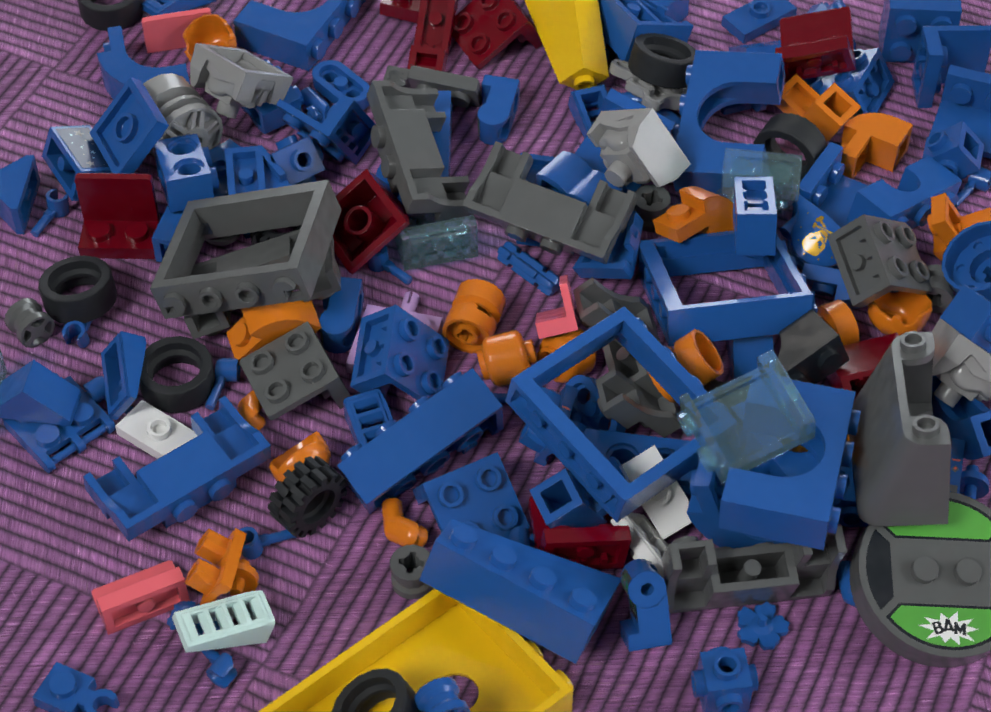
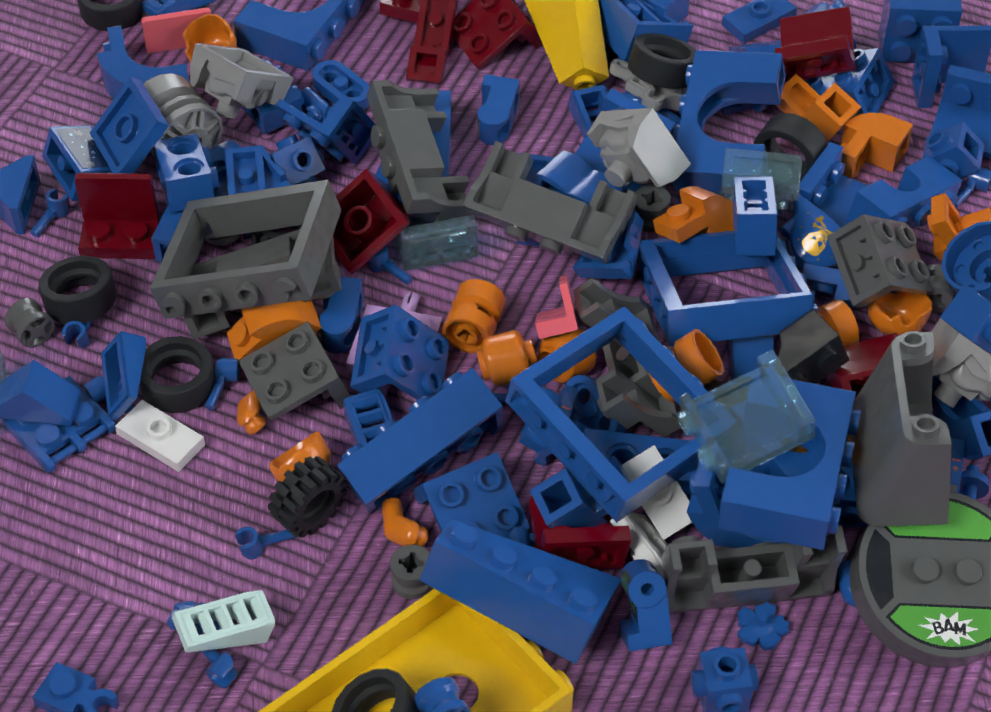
(140, 596): coral panel -> none
(184, 478): blue bracket -> none
(227, 570): orange hips -> none
(463, 89): dark grey hinge -> none
(528, 268): blue axle -> none

